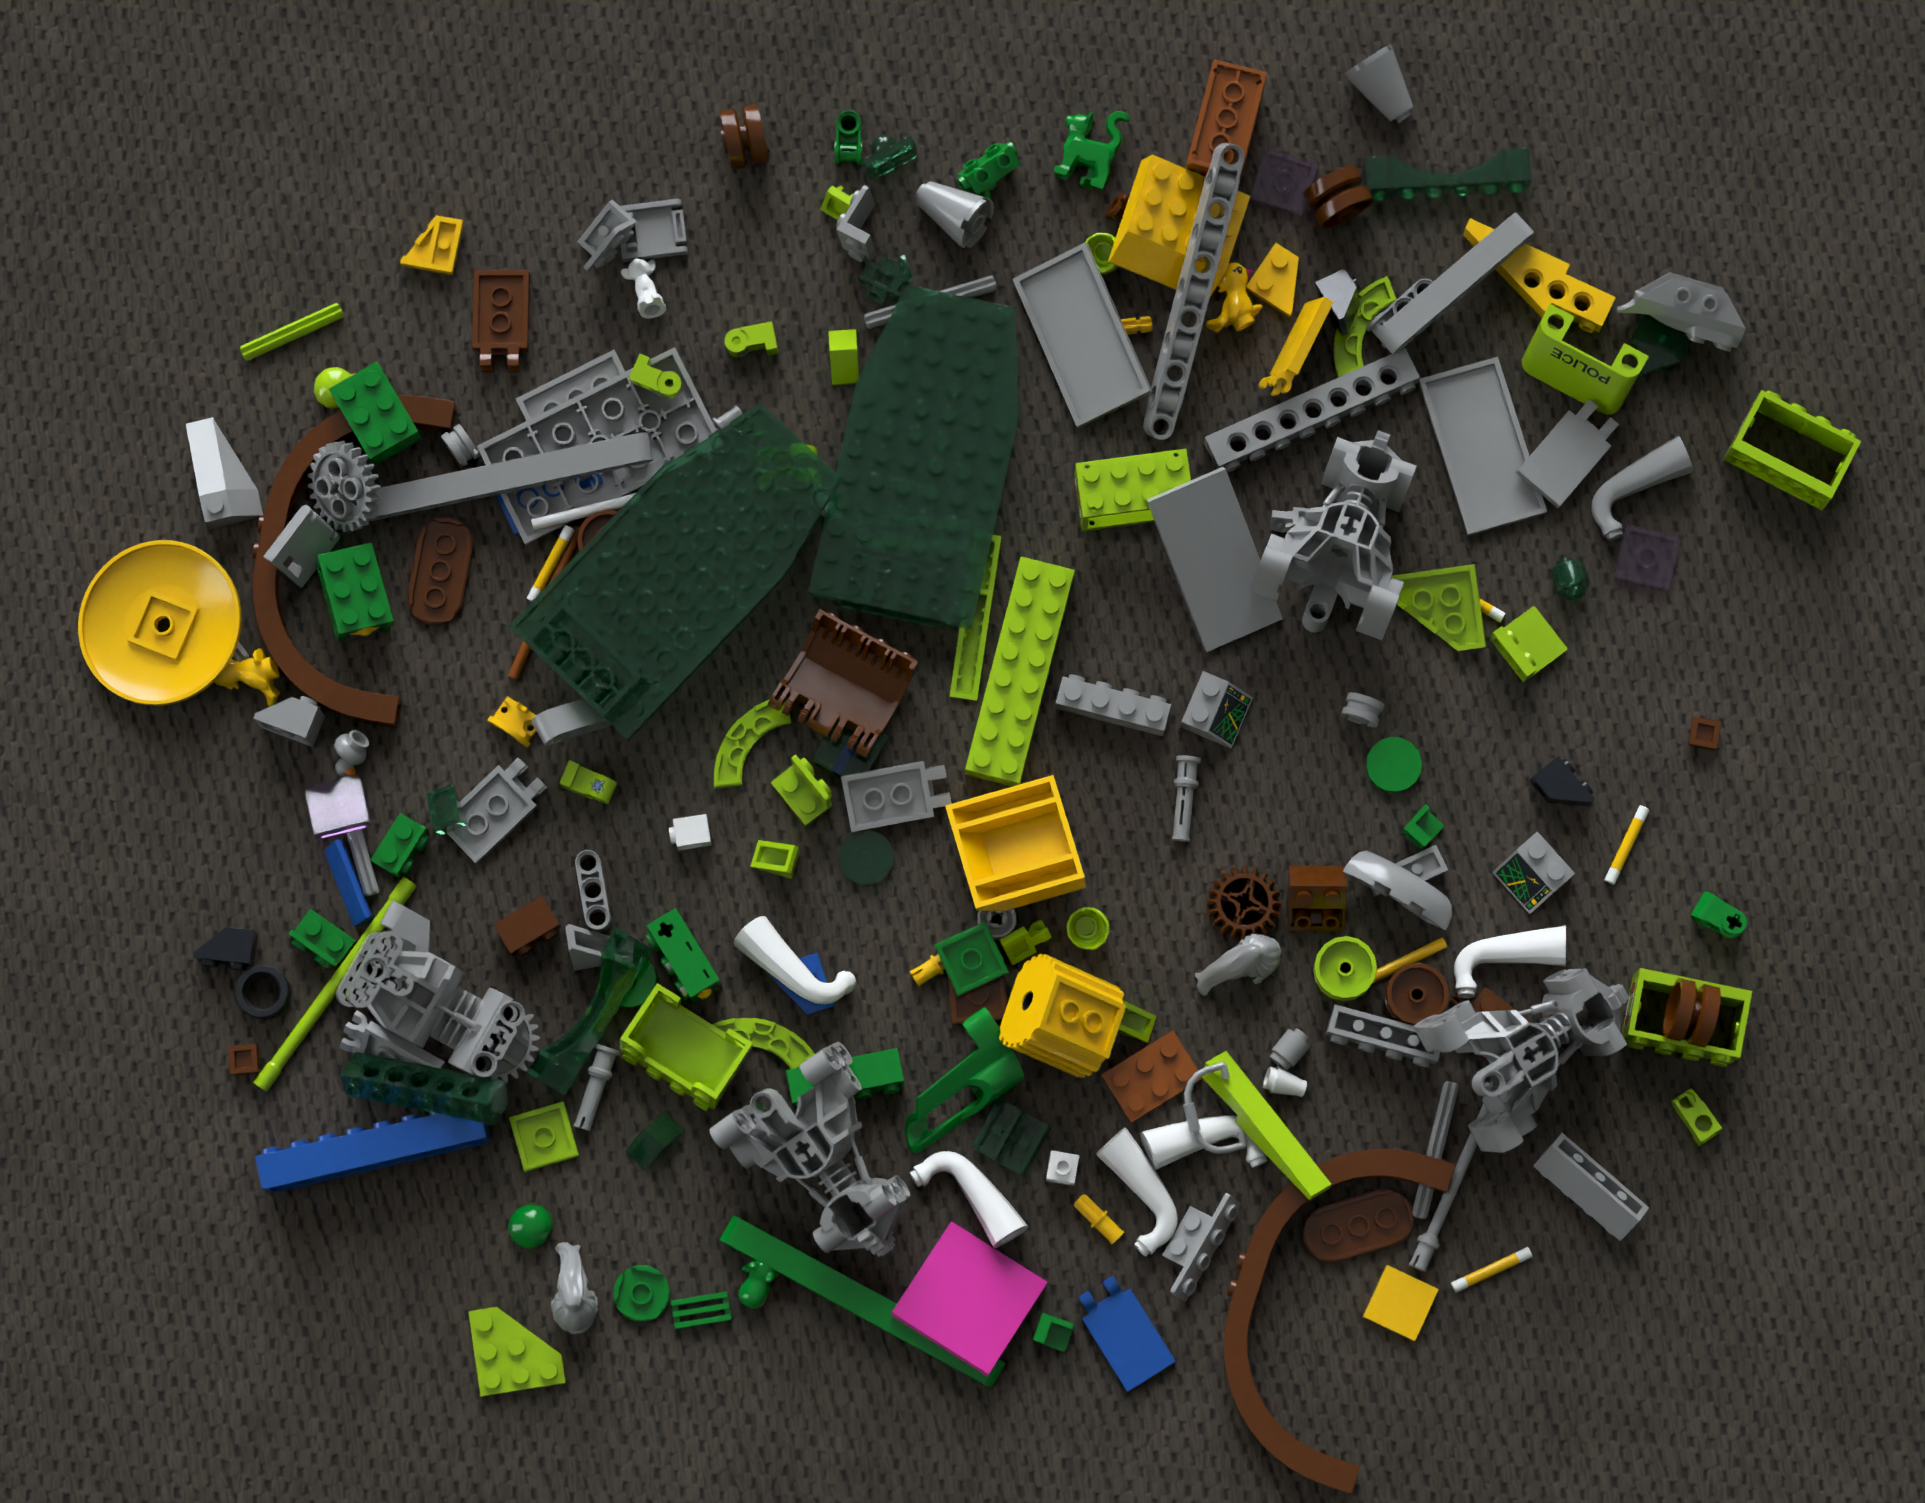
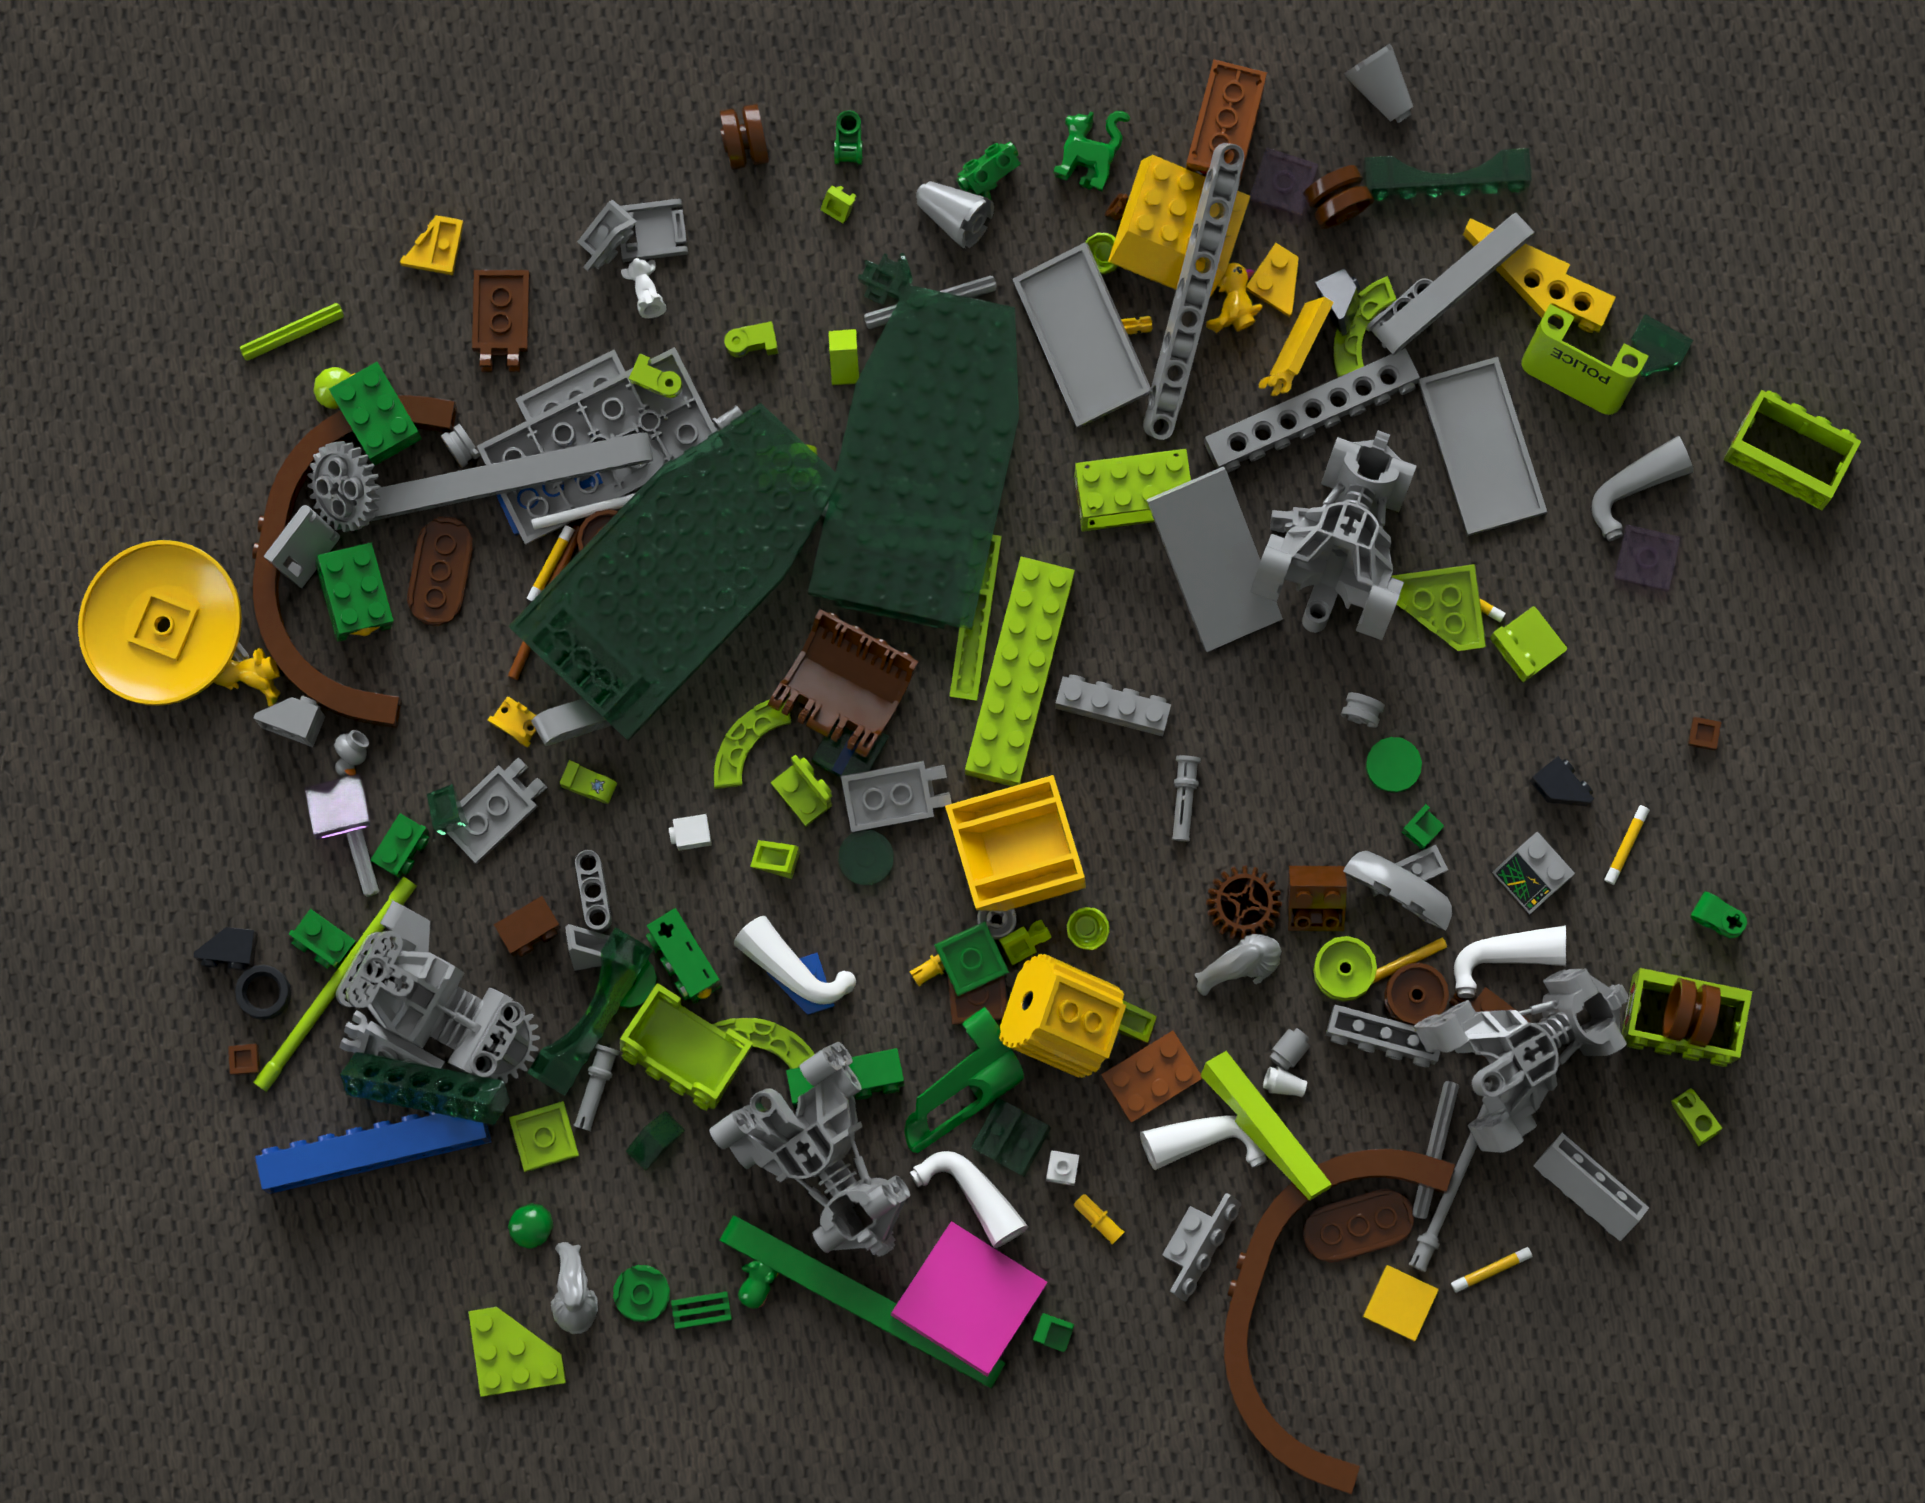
(222, 481): light grey wedge -> none
(348, 883): blue slope -> none
(849, 225): light grey bracket -> none
(888, 155): clear green tile -> none
(1125, 1335): blue tile -> none
(1133, 1167): white animal -> none
(1191, 1115): light grey piece -> none
(1216, 710): light grey slope -> none
(1566, 455): light grey tile -> none
(1570, 578): clear green head -> none
(1690, 307): light grey slope -> none

